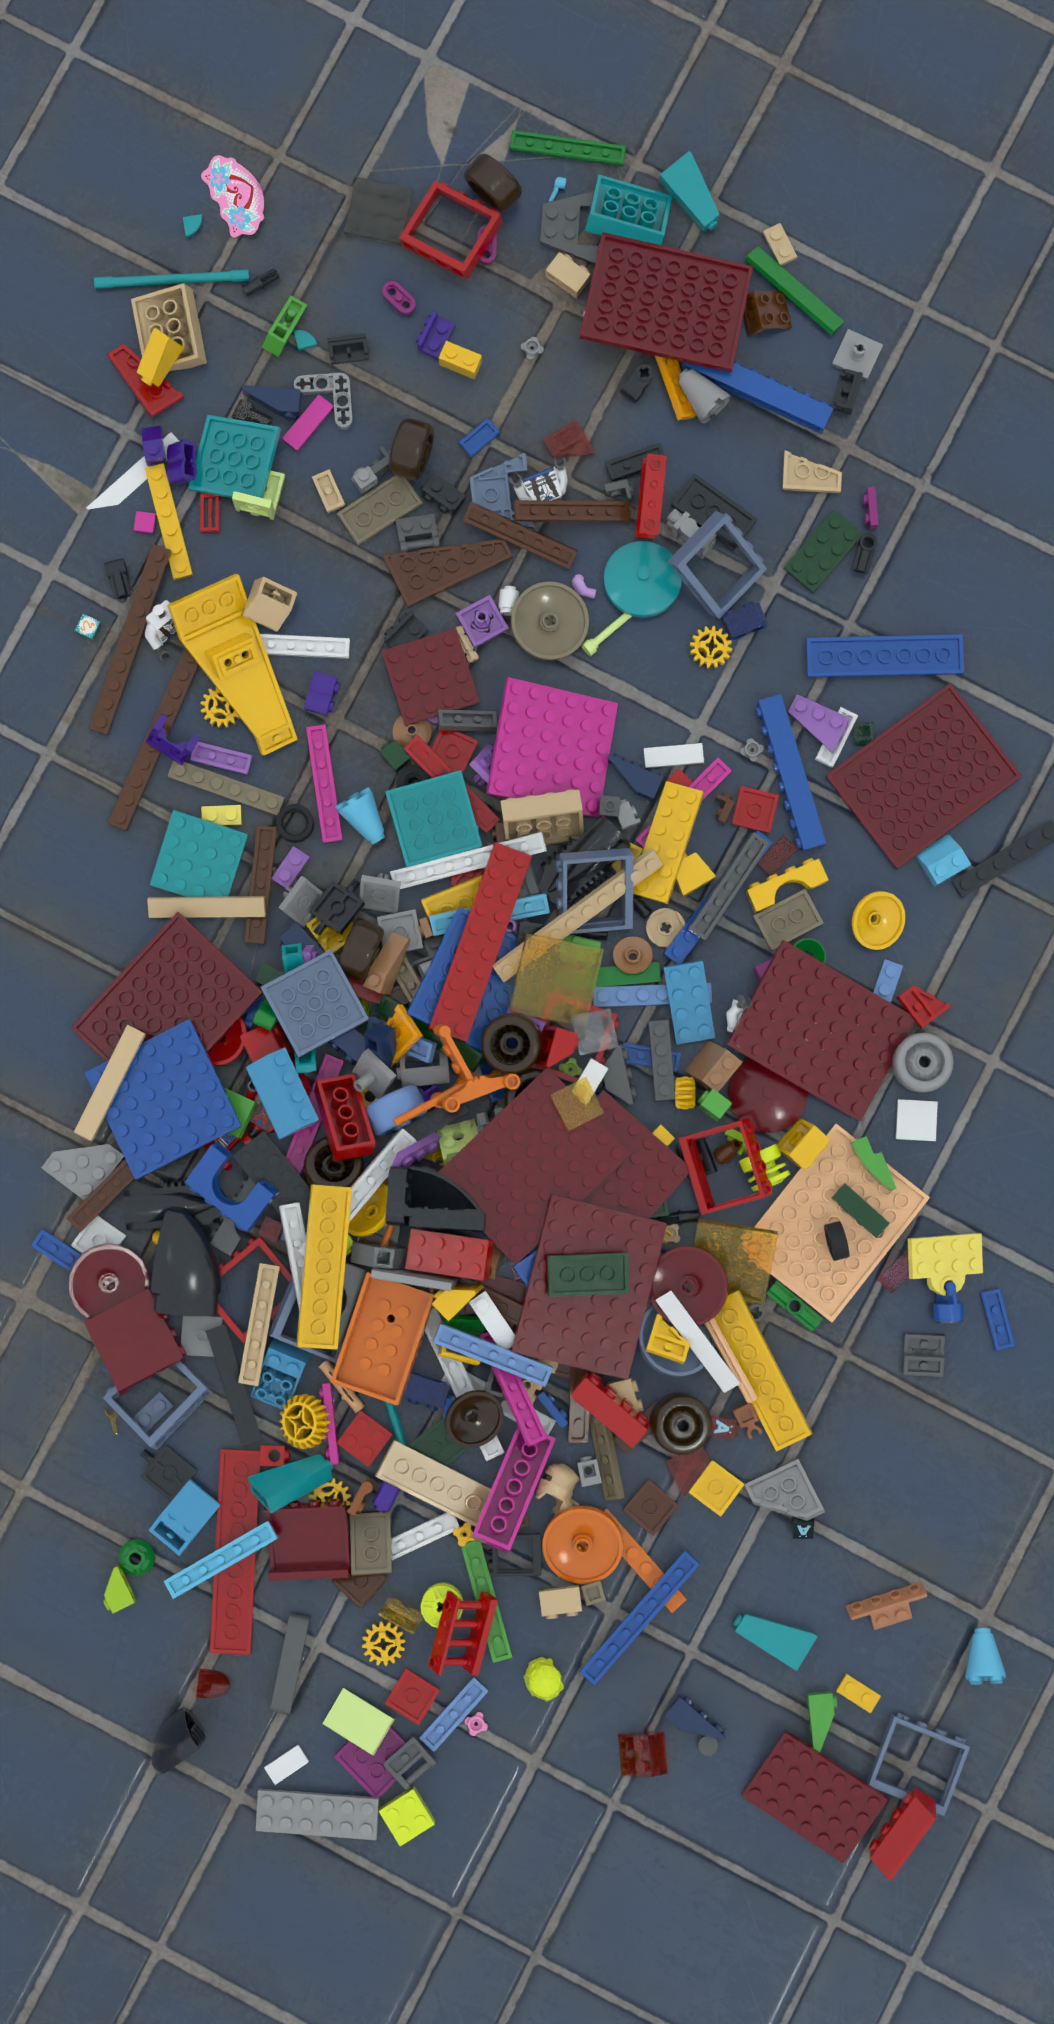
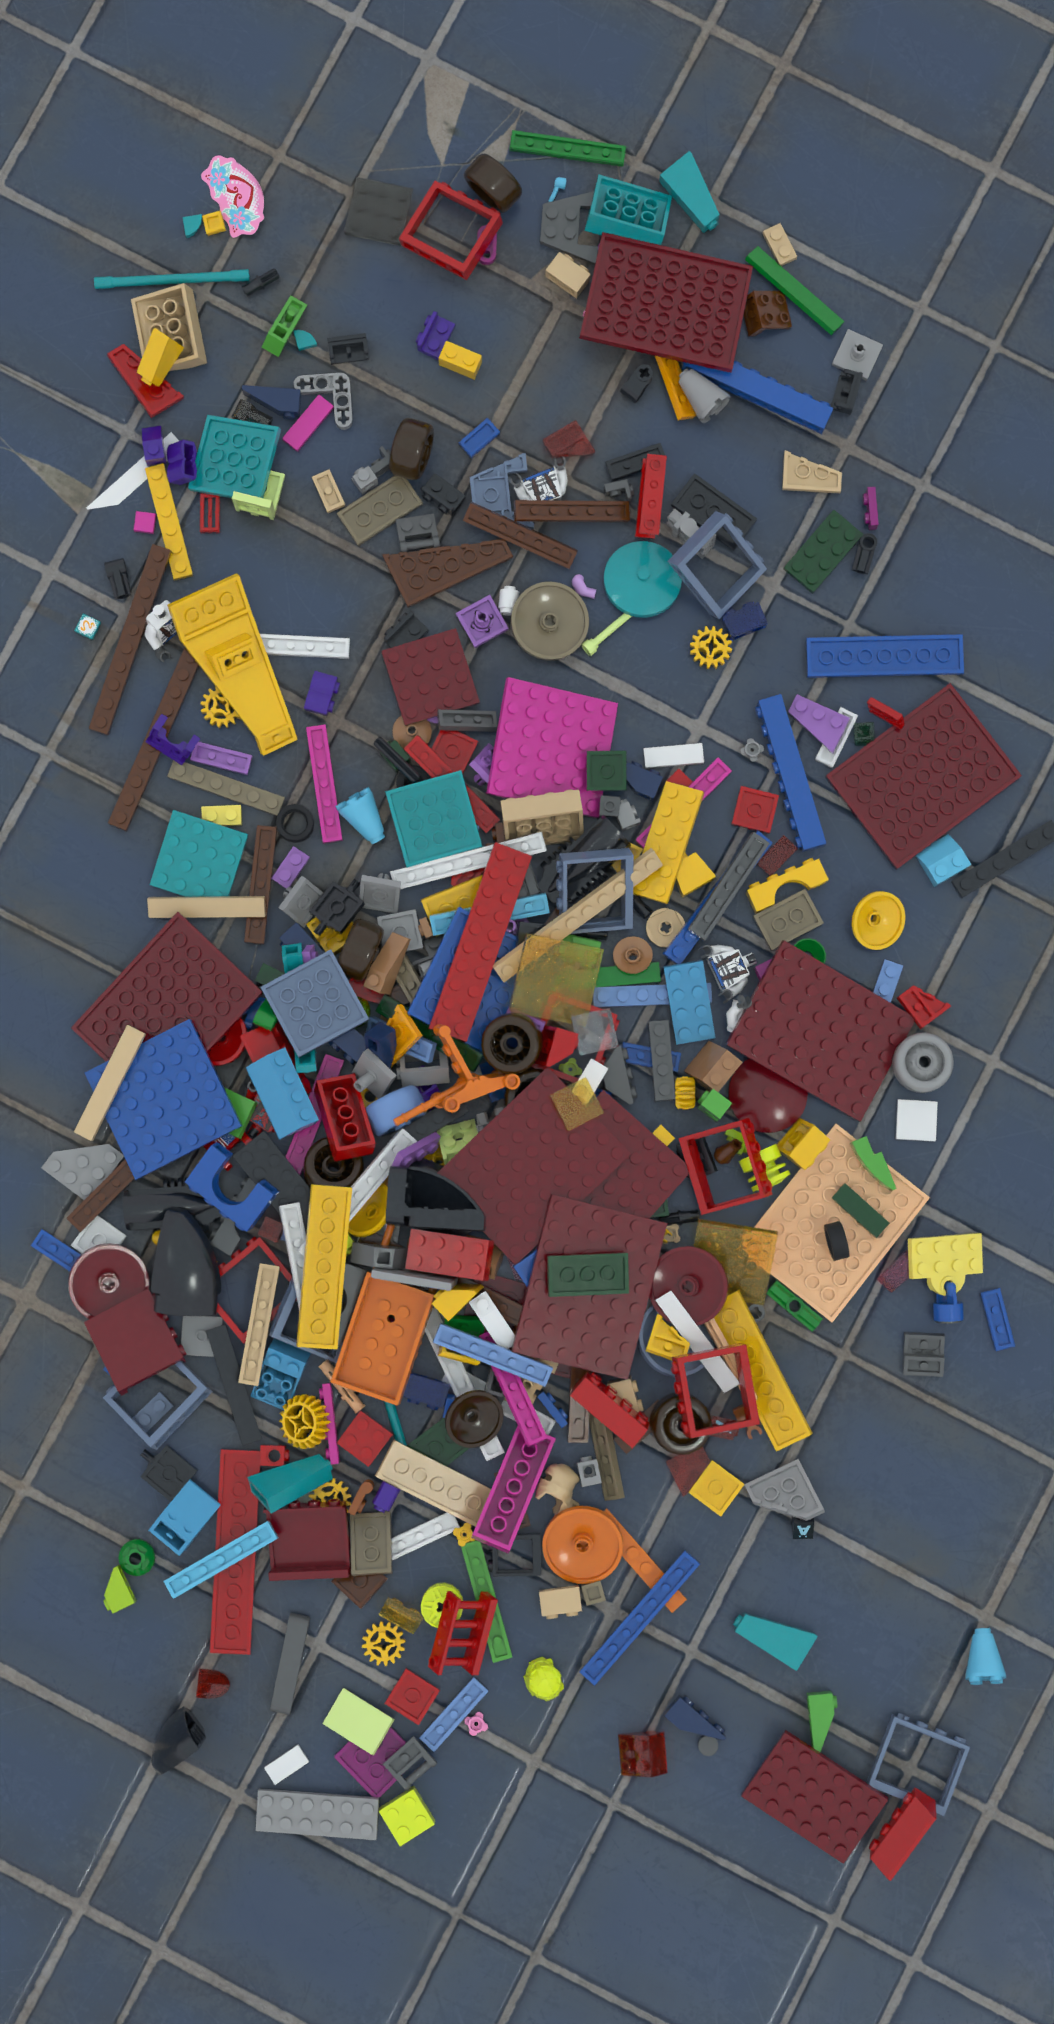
(112, 1420): clear yellow hand -> none
(214, 223): none -> yellow tile
(269, 603): tan slope -> none
(396, 759): none -> black axle
(400, 298): magenta plate -> none
(467, 646): tan axle -> none
(532, 342): light grey plate -> none
(606, 770): none -> dark green plate
(650, 1507): reddish brown plate -> none
(724, 812): reddish brown bracket -> none
(728, 968): none -> torso
(746, 1387): none -> red window
(858, 1693): yellow plate -> none
(885, 713): none -> red tile
(887, 1607): nougat bracket -> none

